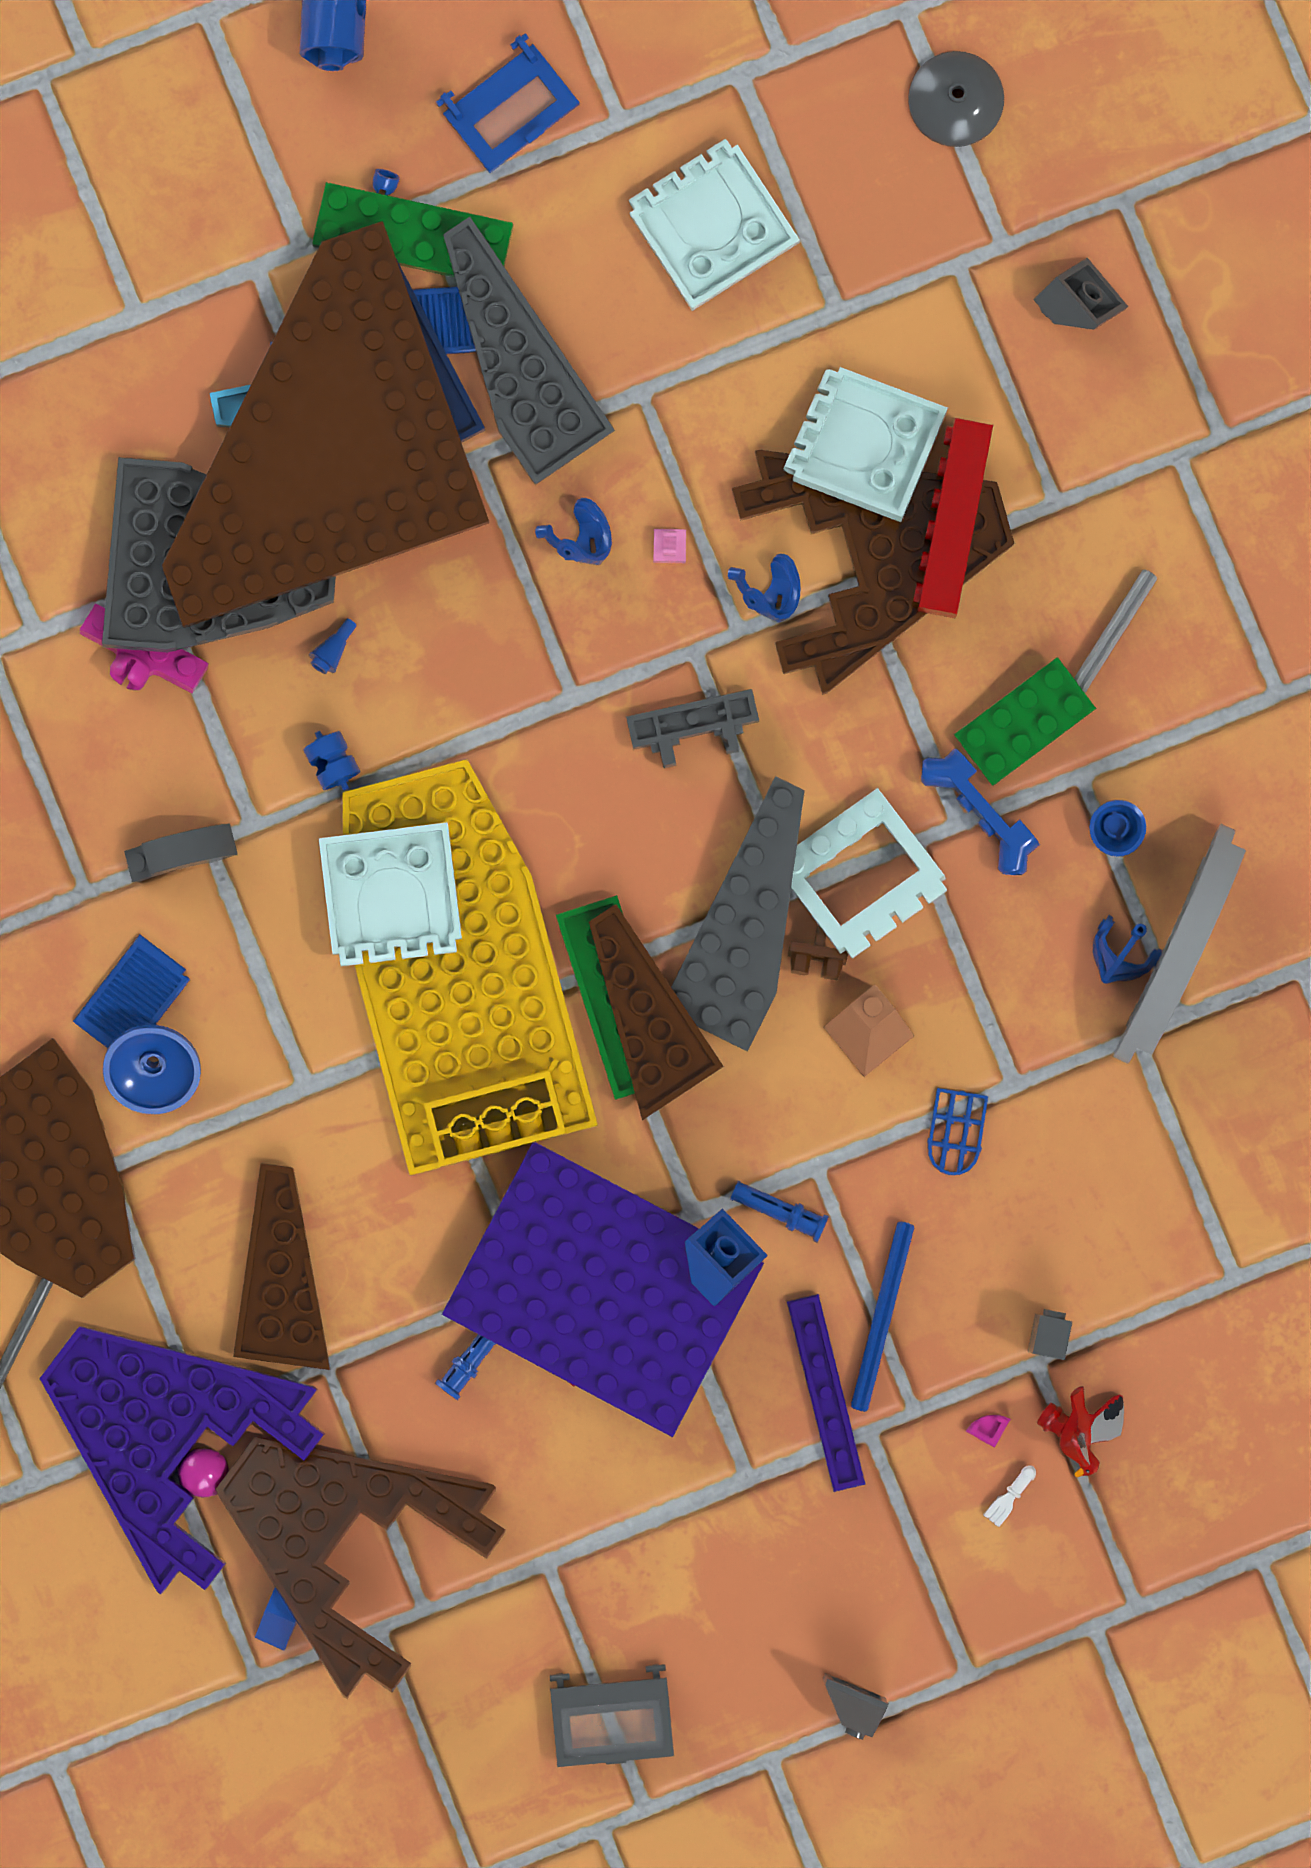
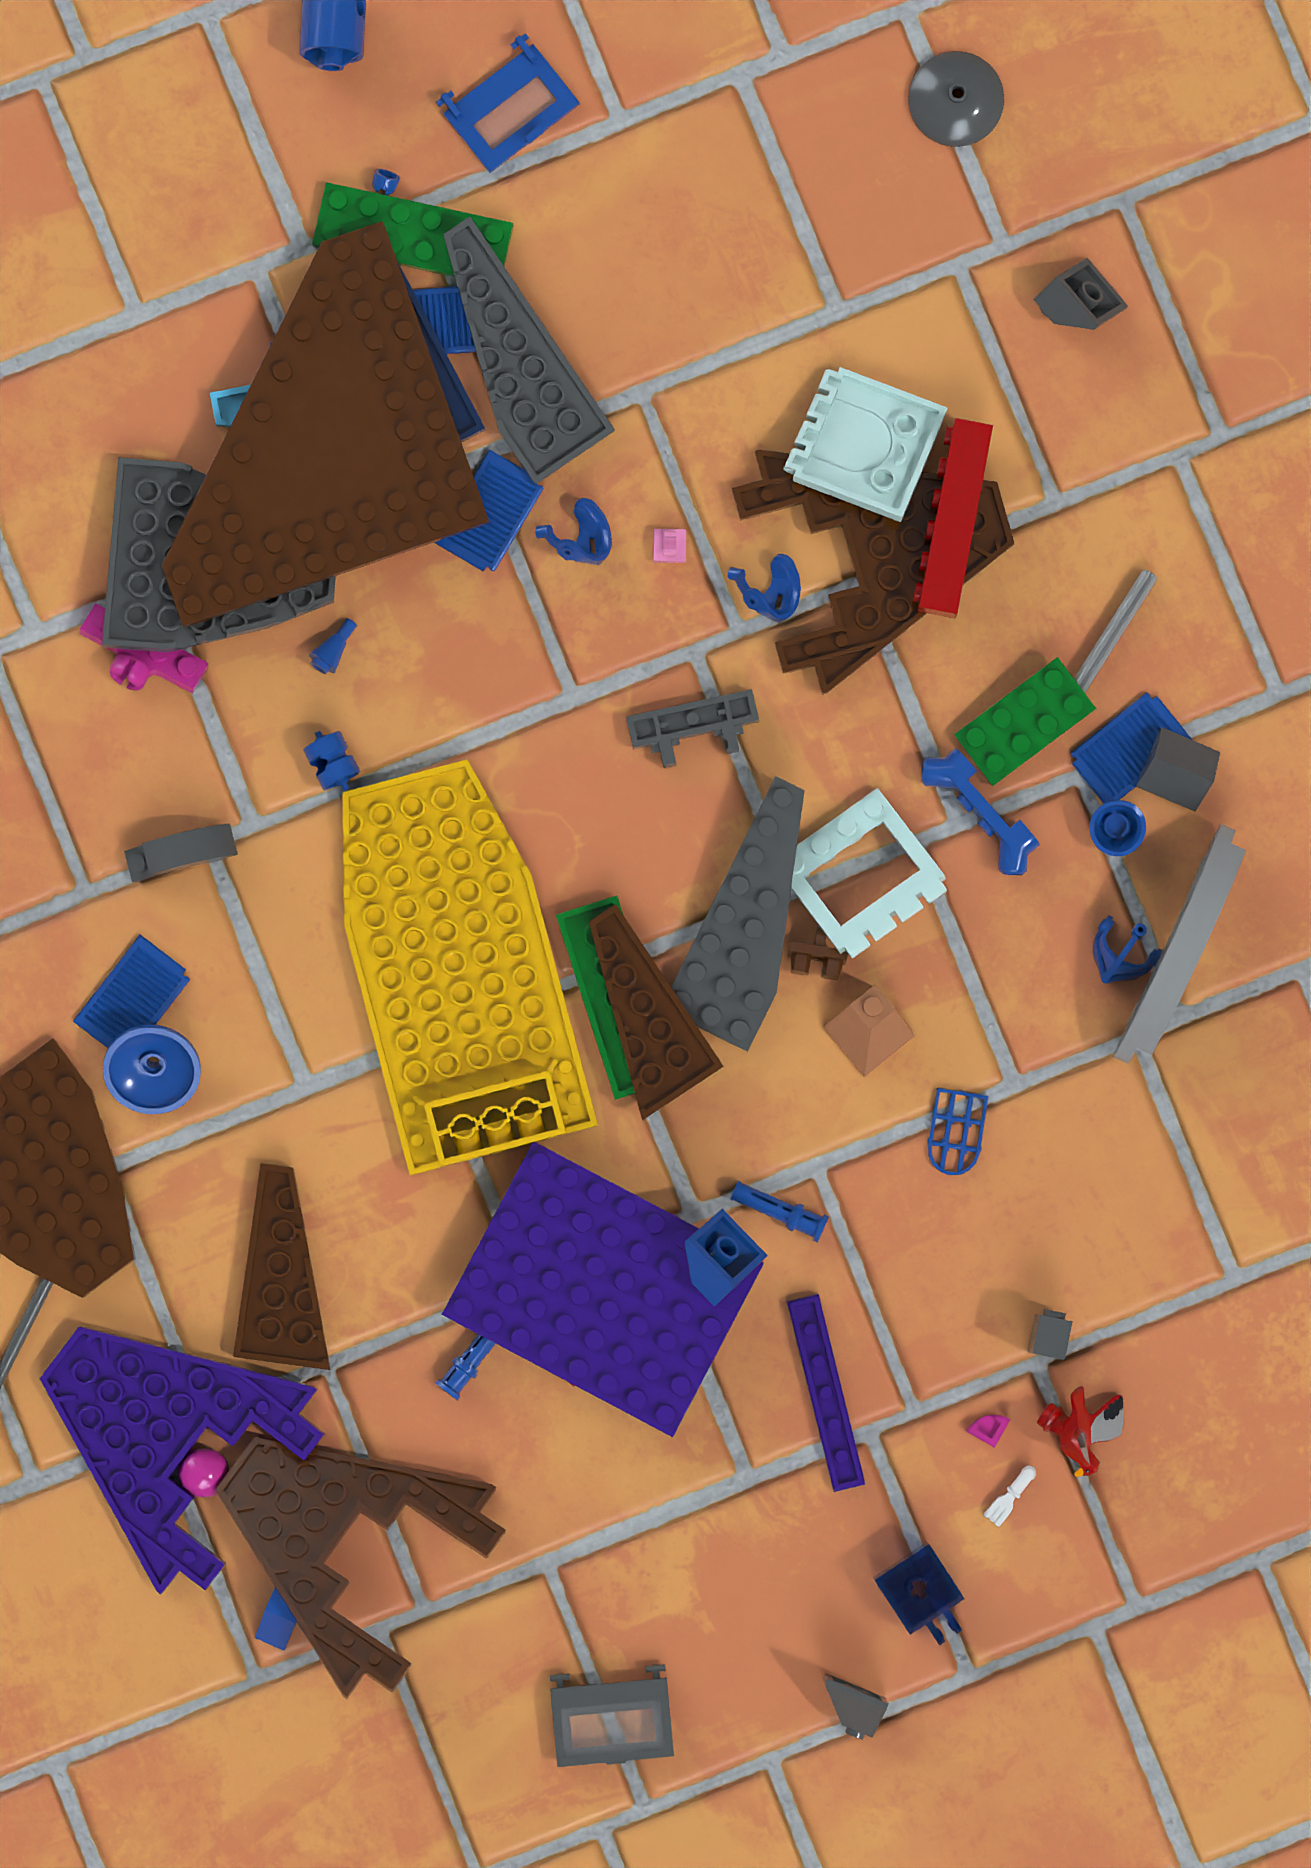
(390, 893): light aqua hinge -> none
(507, 499): none -> blue window
(712, 223): light aqua hinge -> none
(882, 1316): blue axle -> none
(939, 1594): none -> clear blue hinge
(1118, 751): none -> blue window
(1179, 769): none -> dark grey slope

